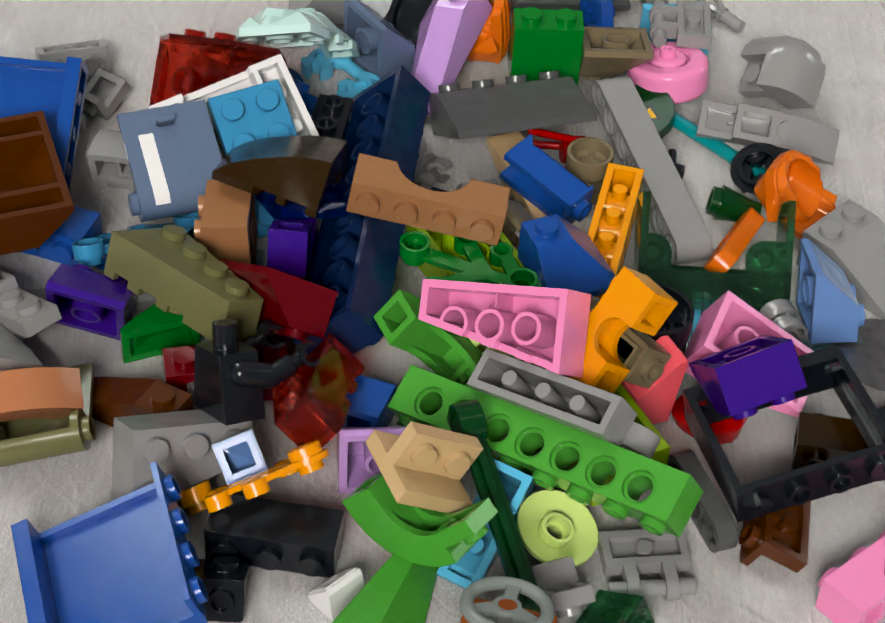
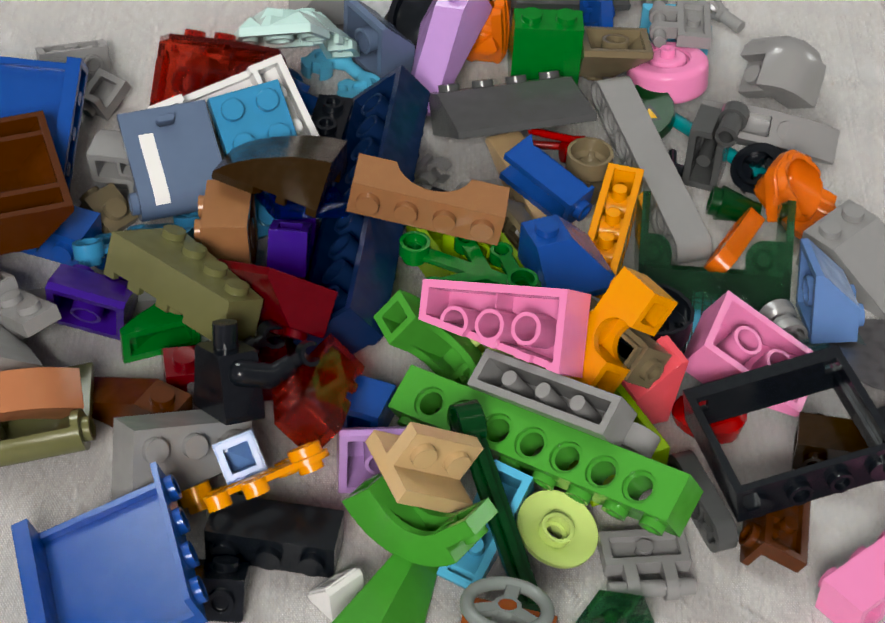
(111, 205): none -> dark tan bracket
(561, 584): light grey bracket -> none
(709, 143): none -> dark grey hinge
(750, 376): dark purple slope -> none

